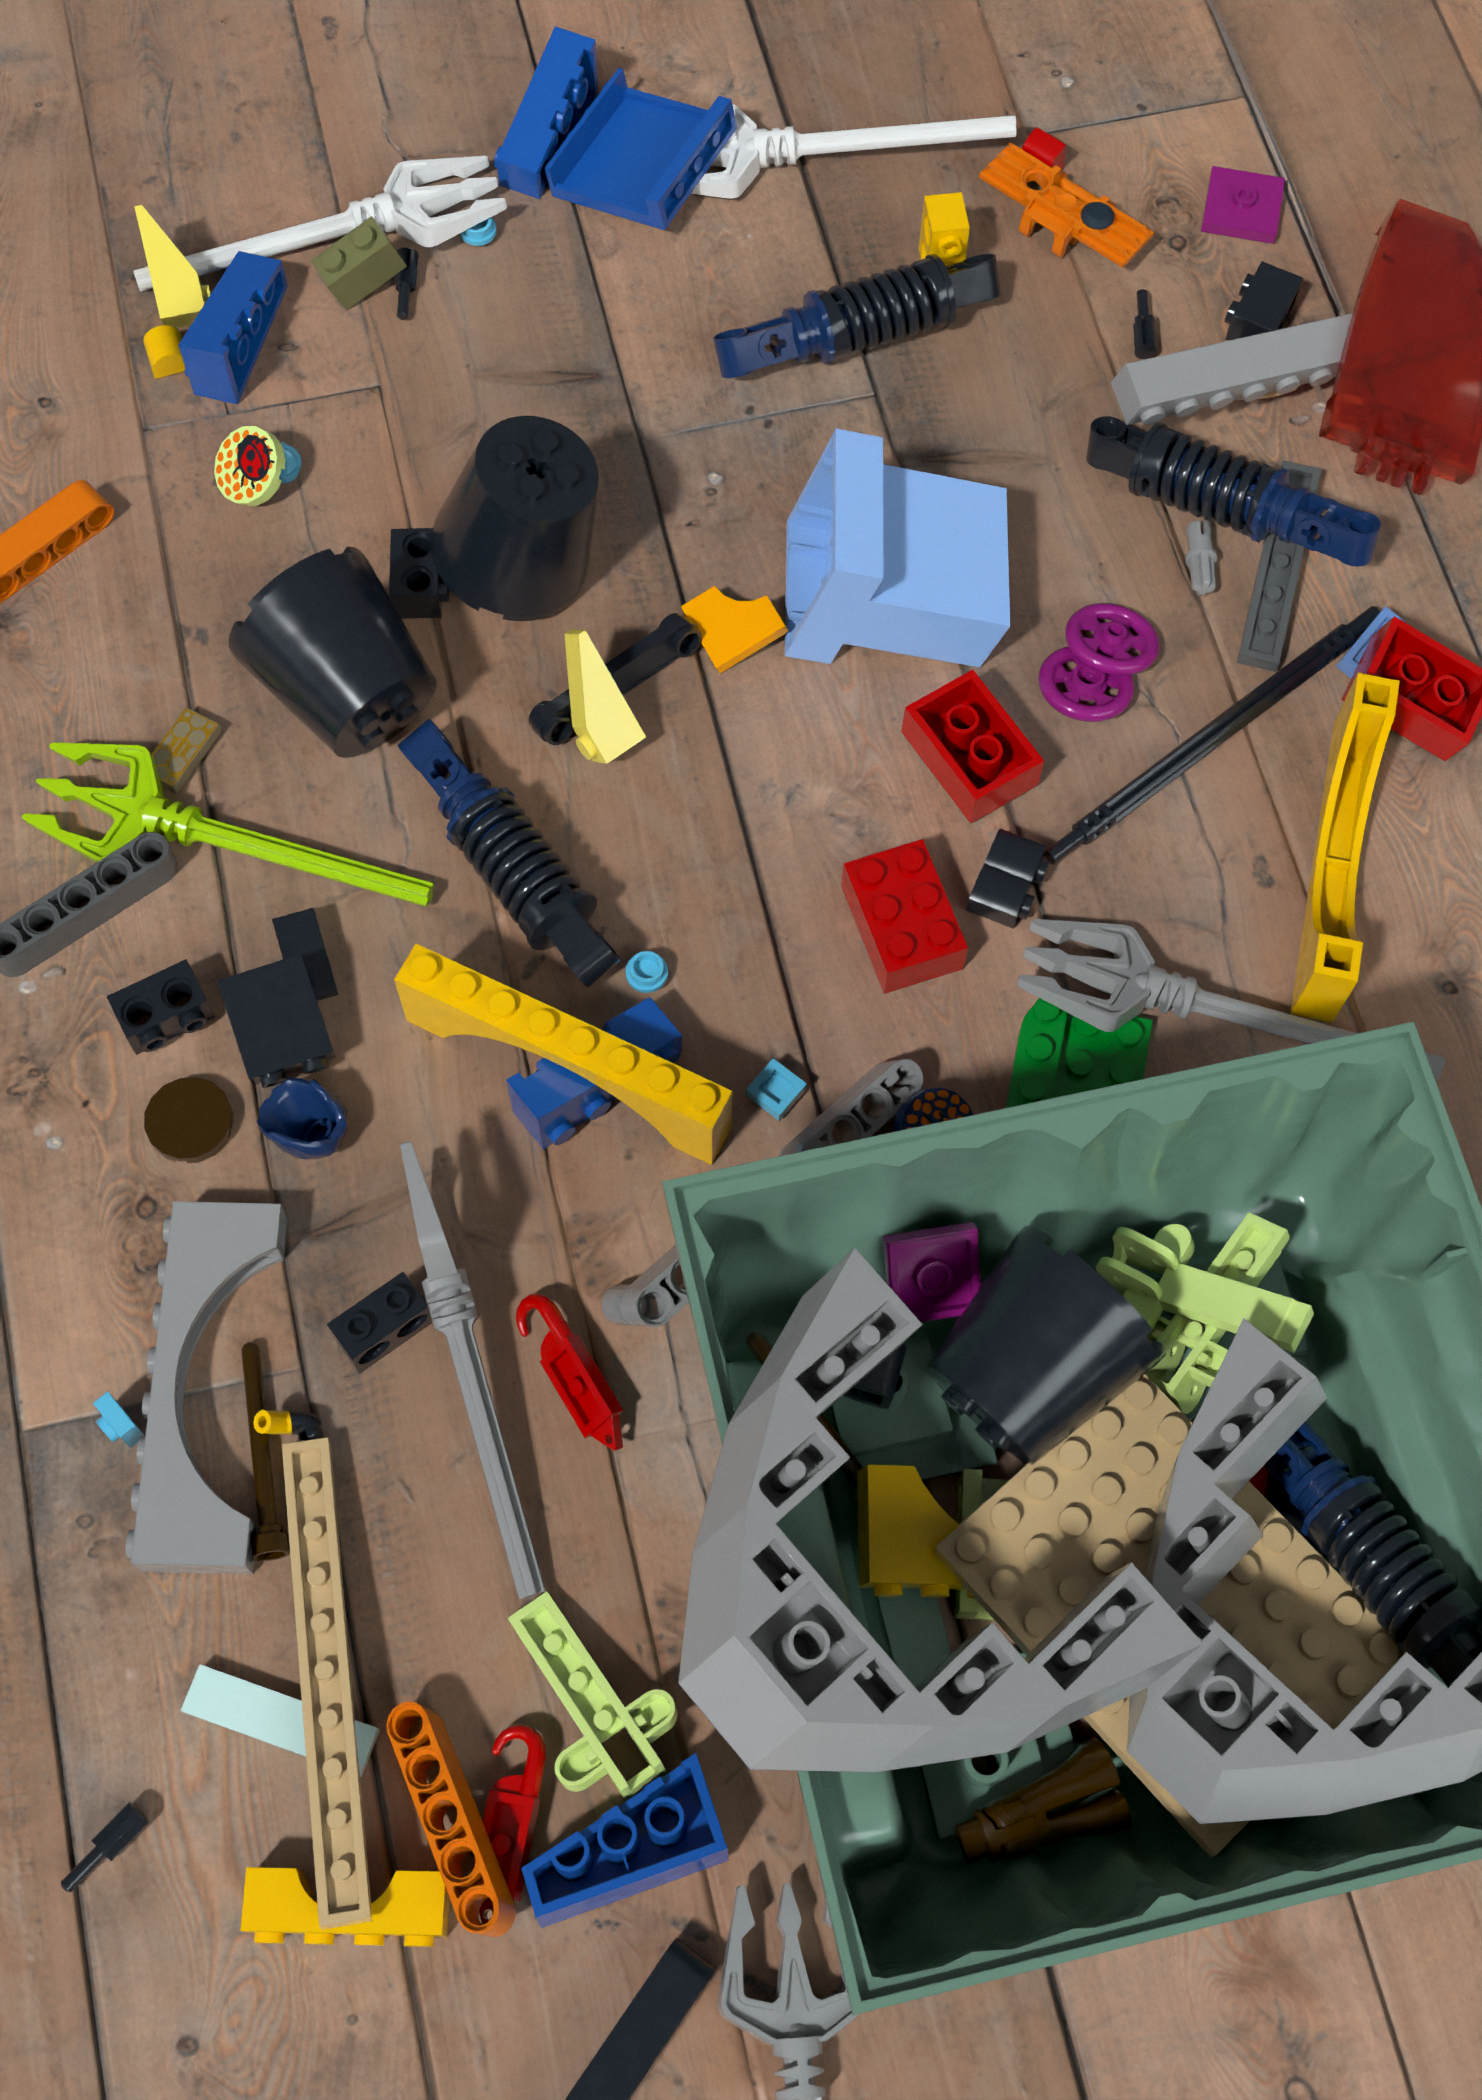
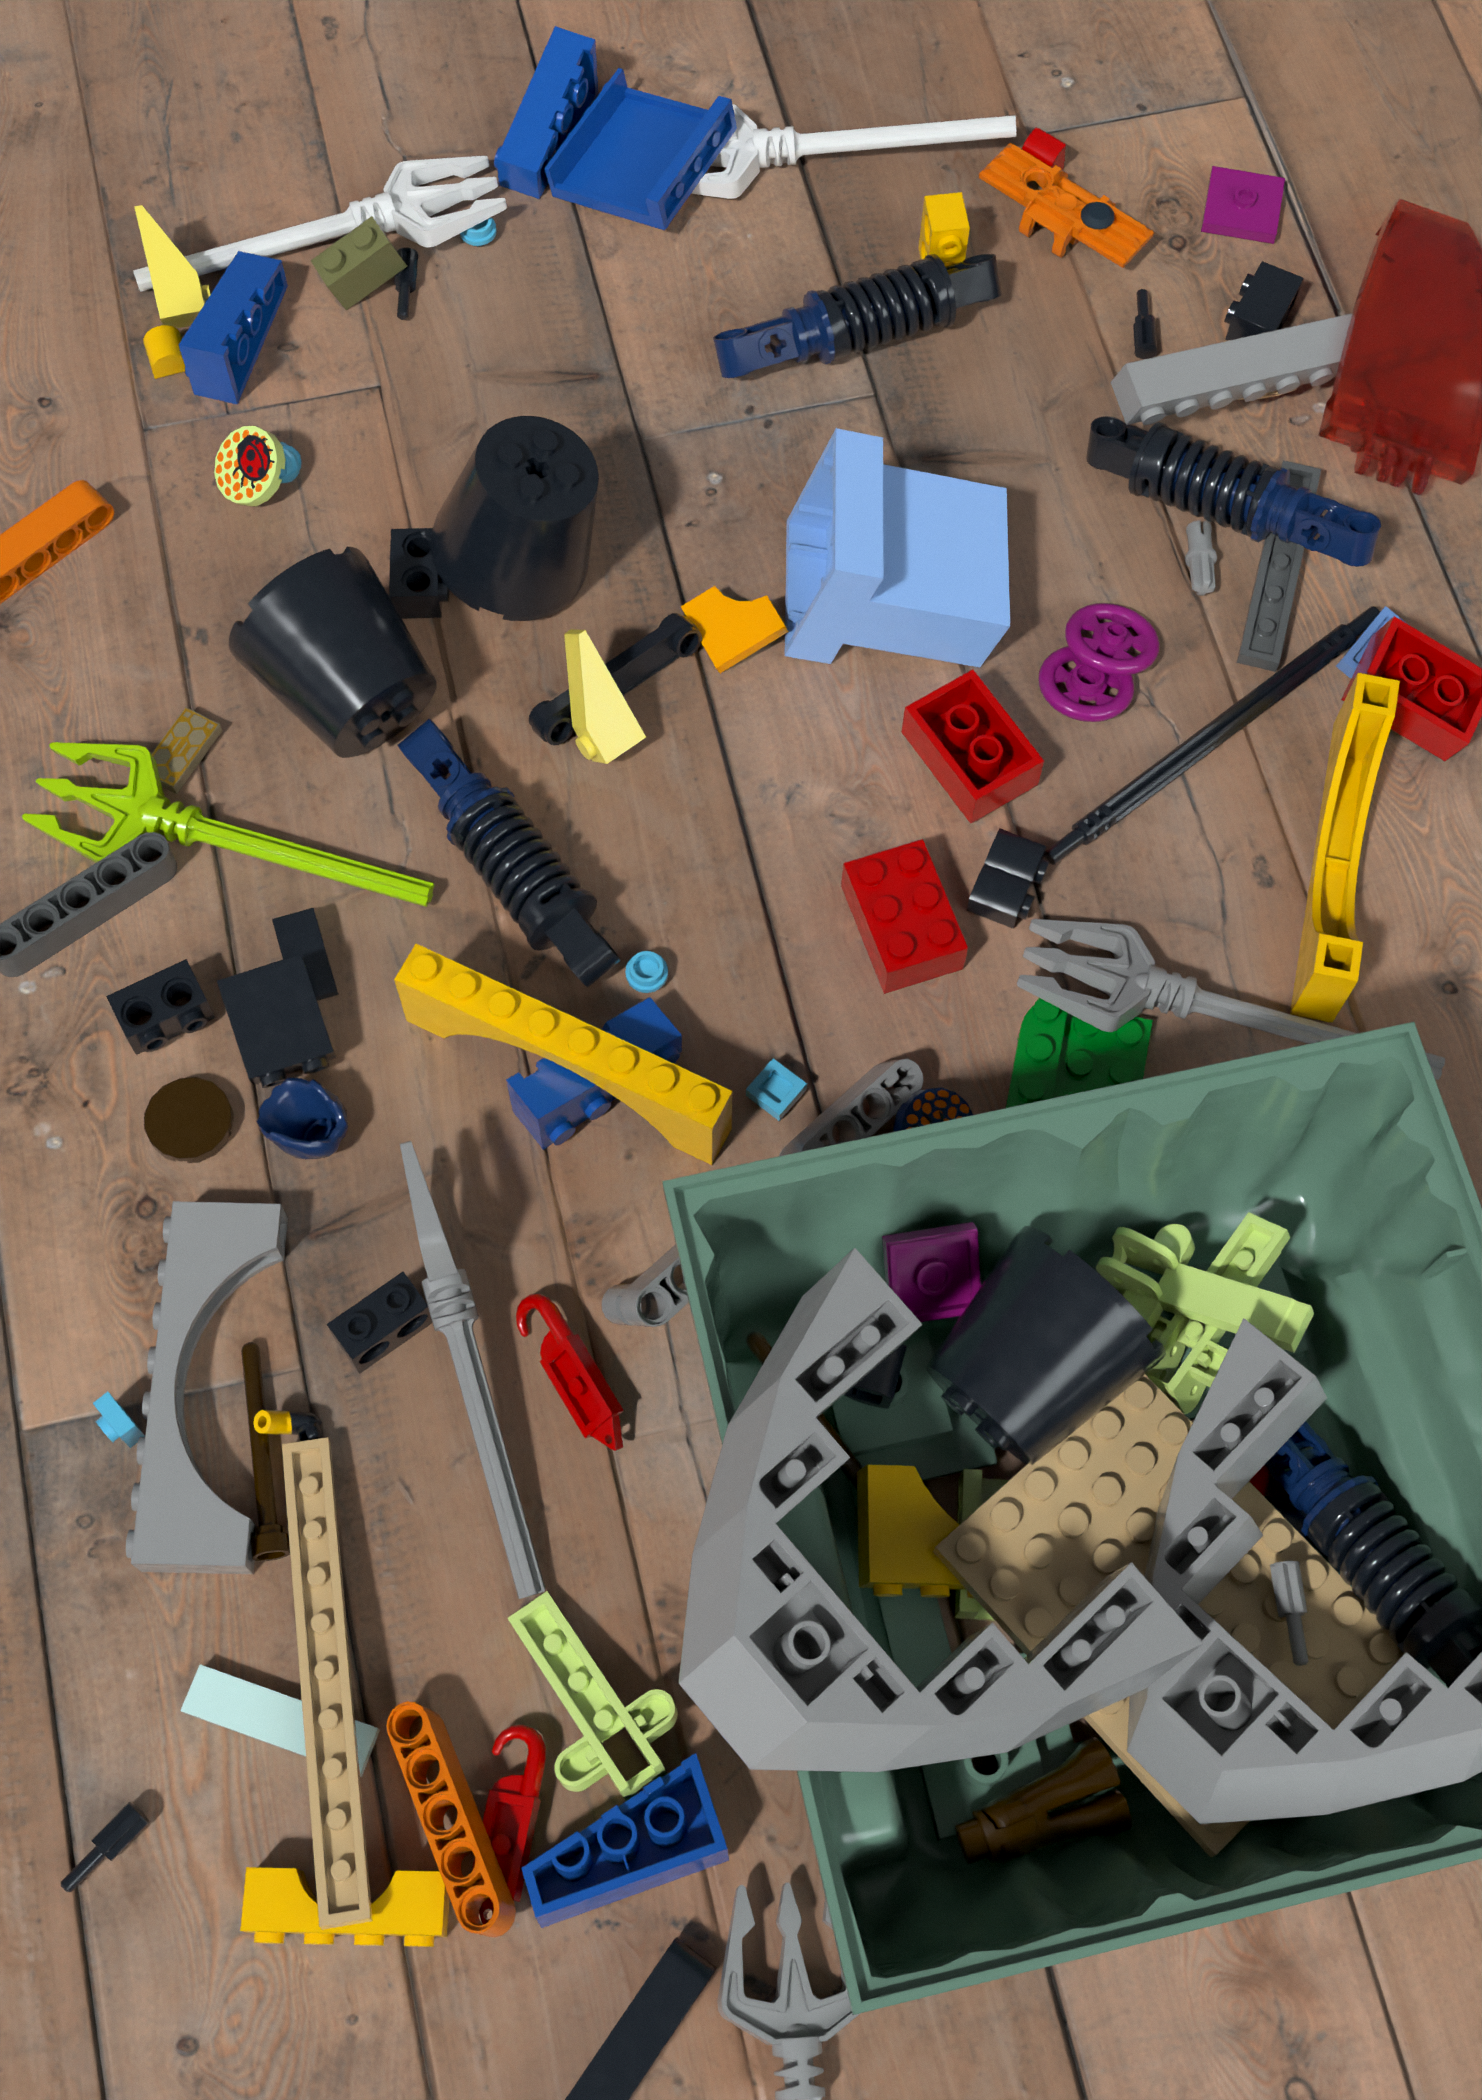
(1291, 1604): none -> light grey axle

